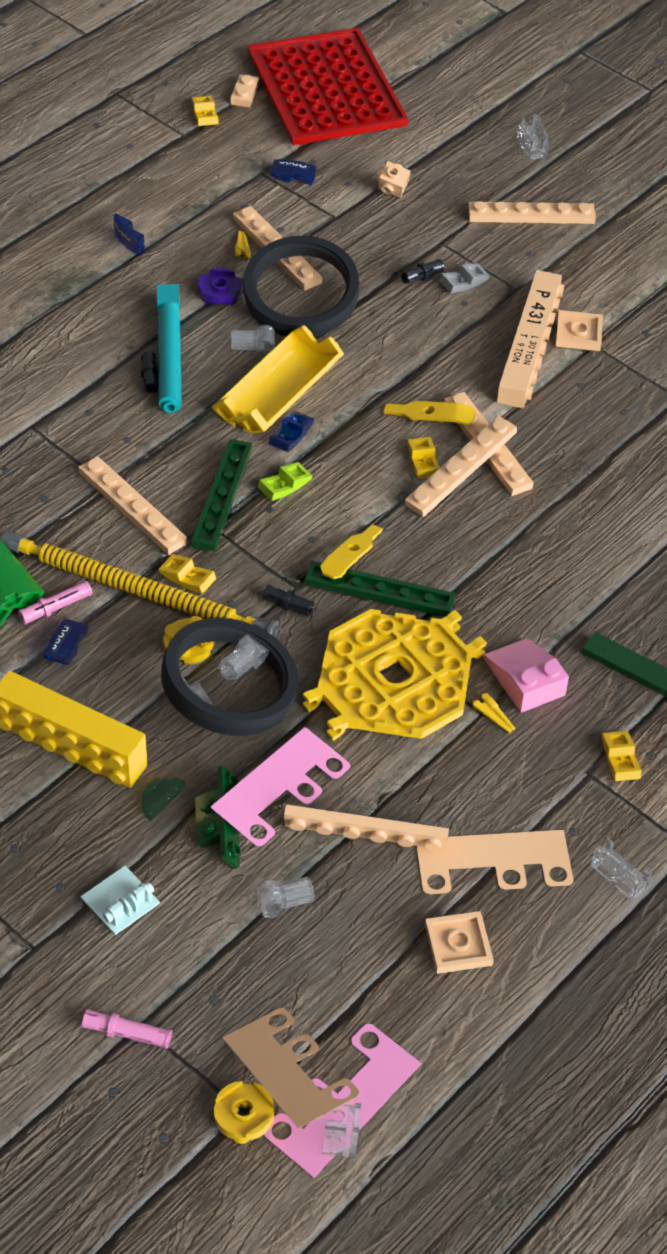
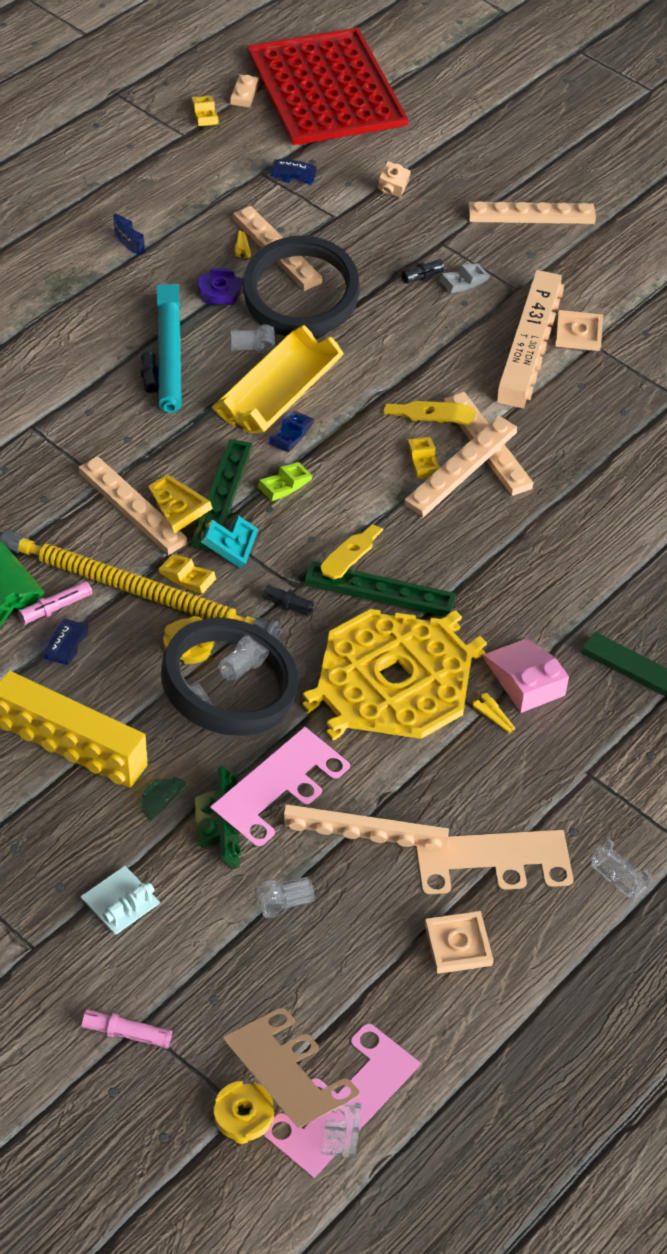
(178, 502): none -> yellow wing
(232, 544): none -> teal plate
(533, 138): clear hinge -> none
(620, 756): yellow slope -> none

